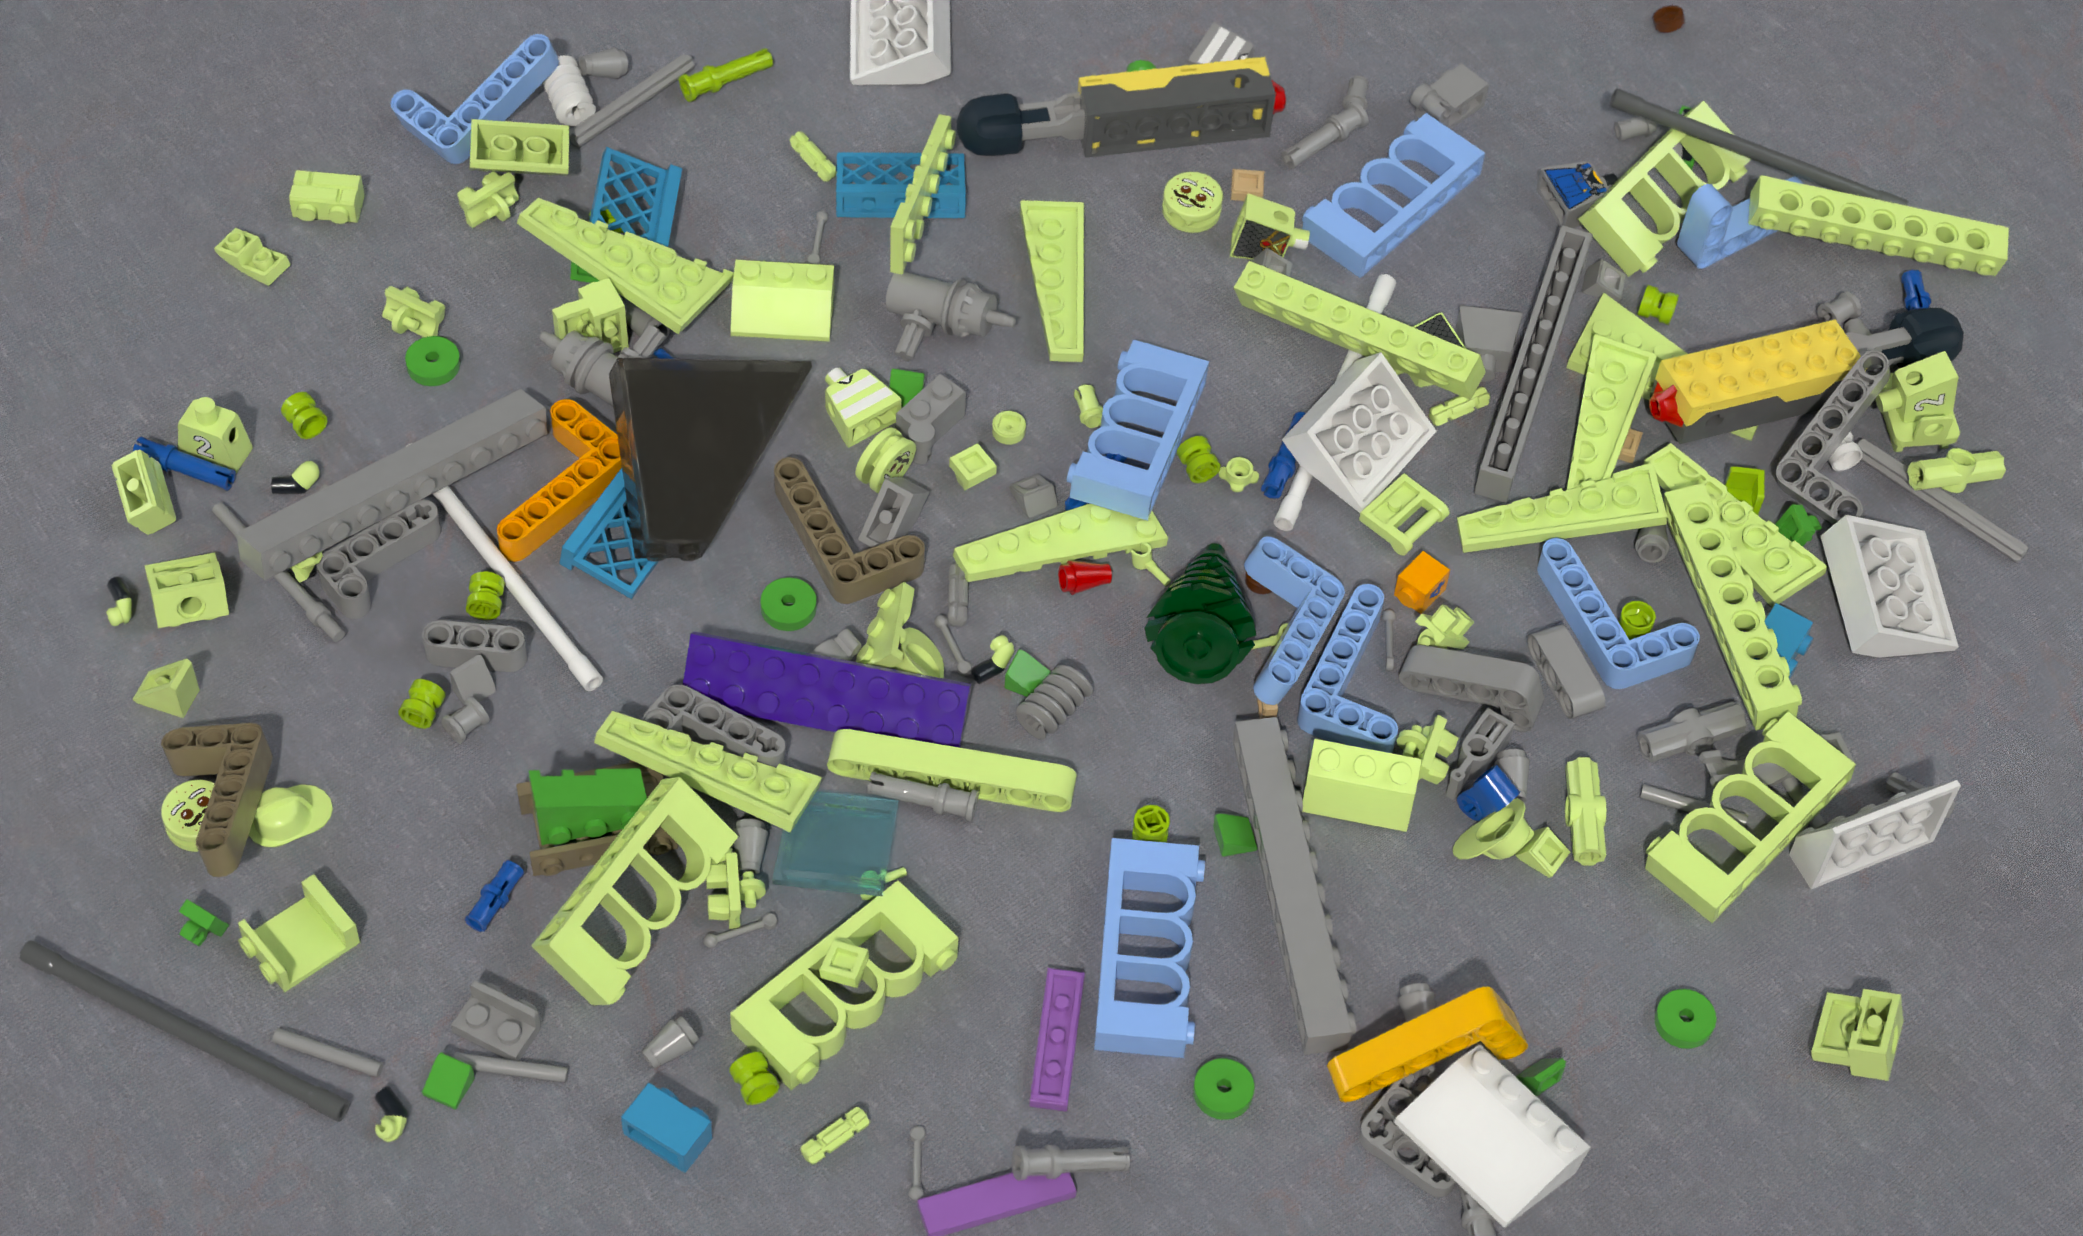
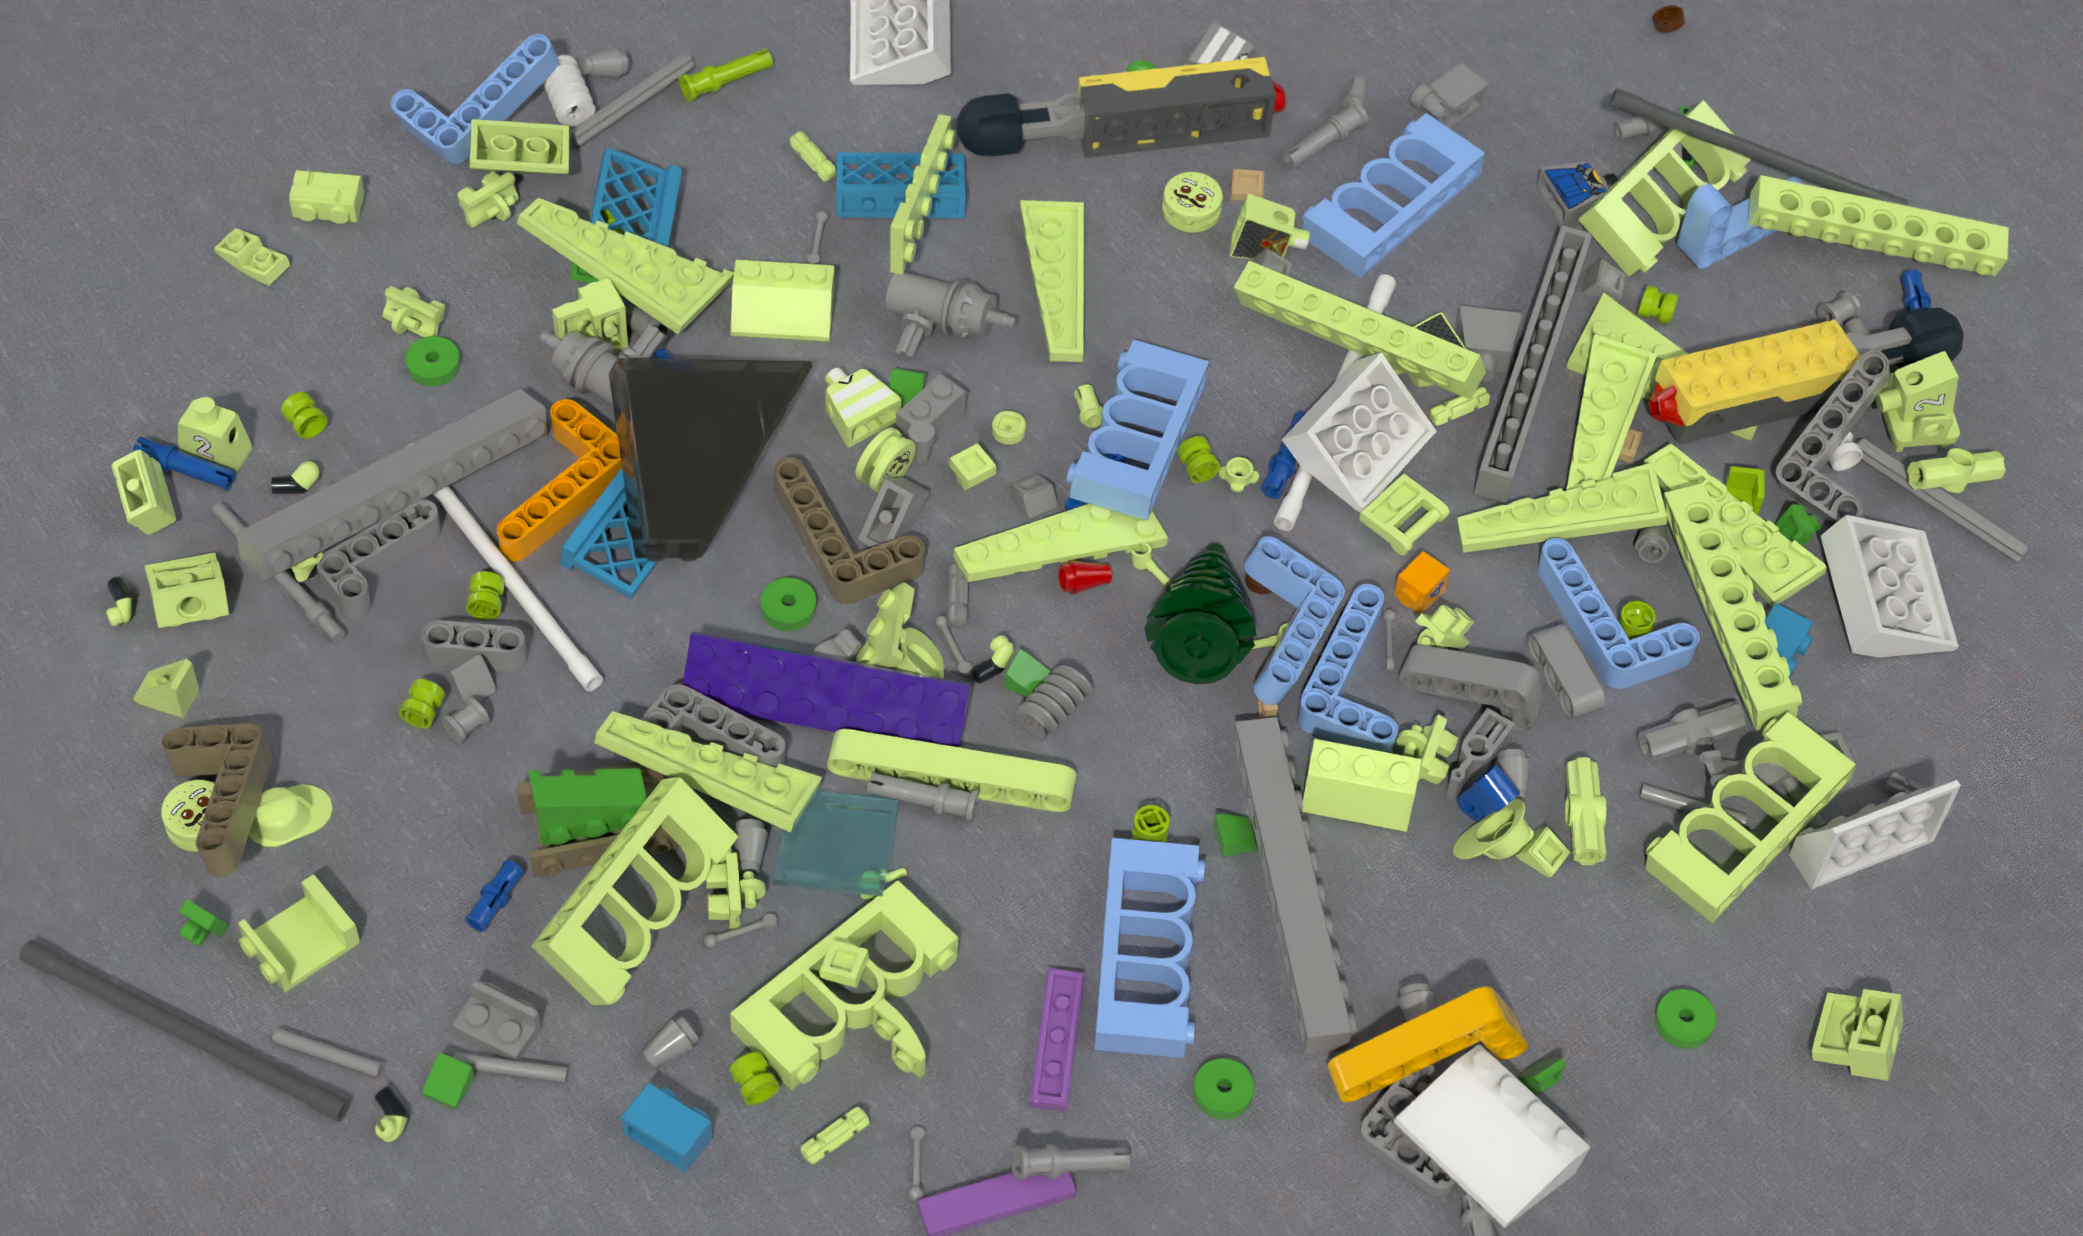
(906, 1047): none -> yellowish green slope

